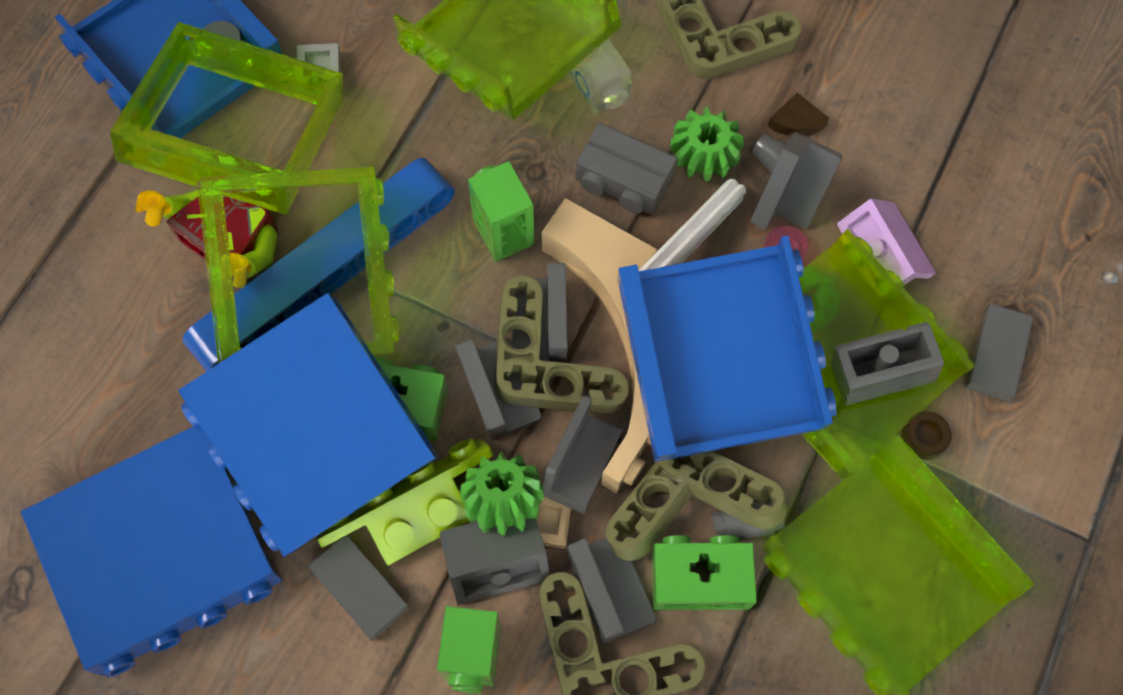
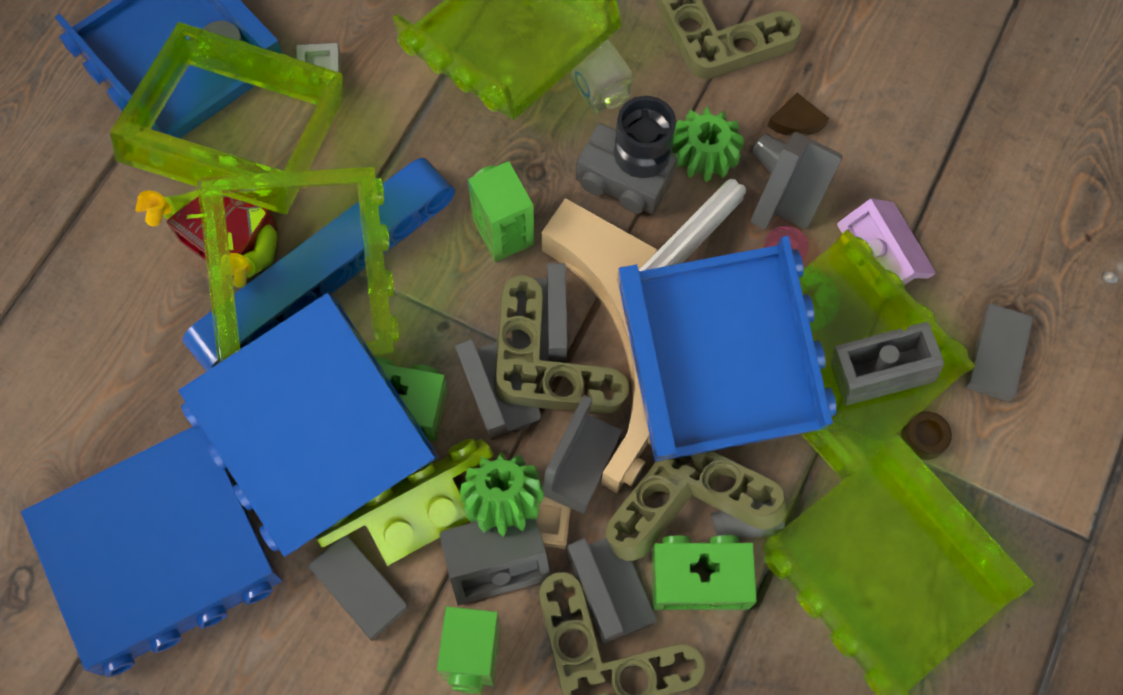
(644, 136): none -> black wheel

